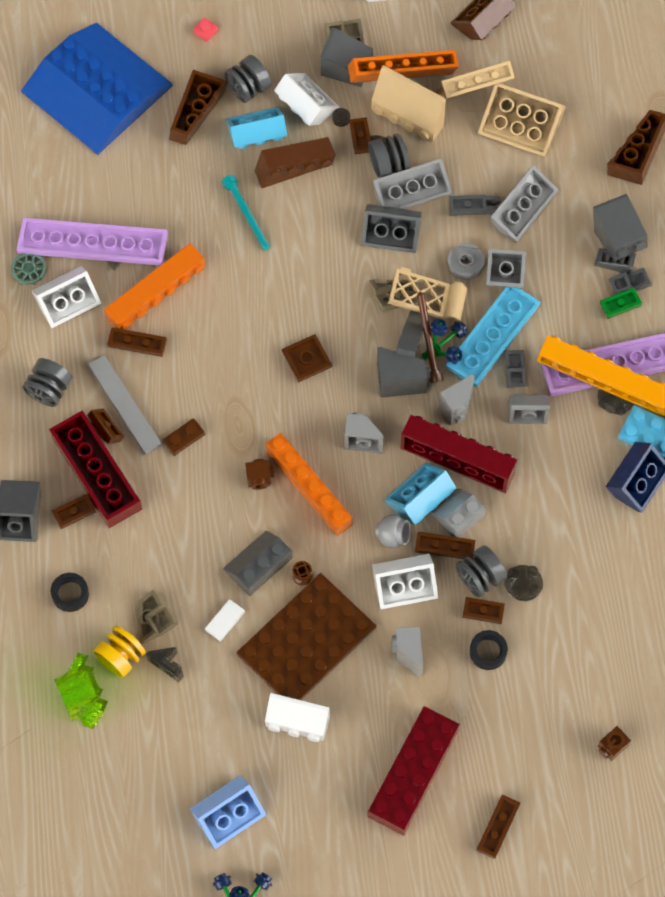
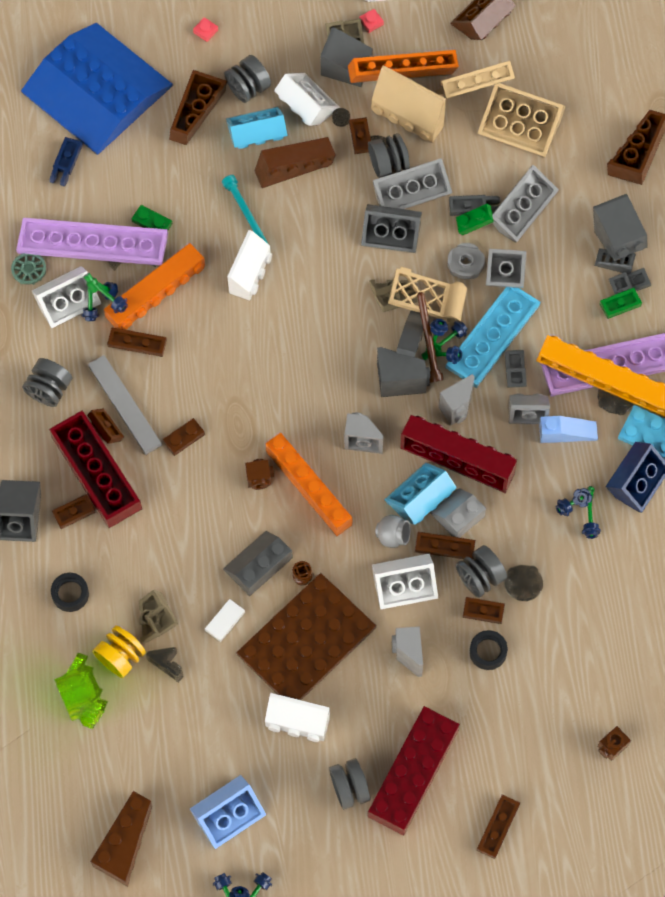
(66, 160): none -> dark blue hinge
(108, 290): none -> plant
(121, 844): none -> reddish brown wedge
(150, 219): none -> green plate
(249, 266): none -> white slope
(306, 358): reddish brown plate -> none
(351, 783): none -> dark grey wheel
(371, 20): none -> coral plate
(474, 219): none -> green plate
(566, 429): none -> light blue slope
(583, 498): none -> dark blue plant

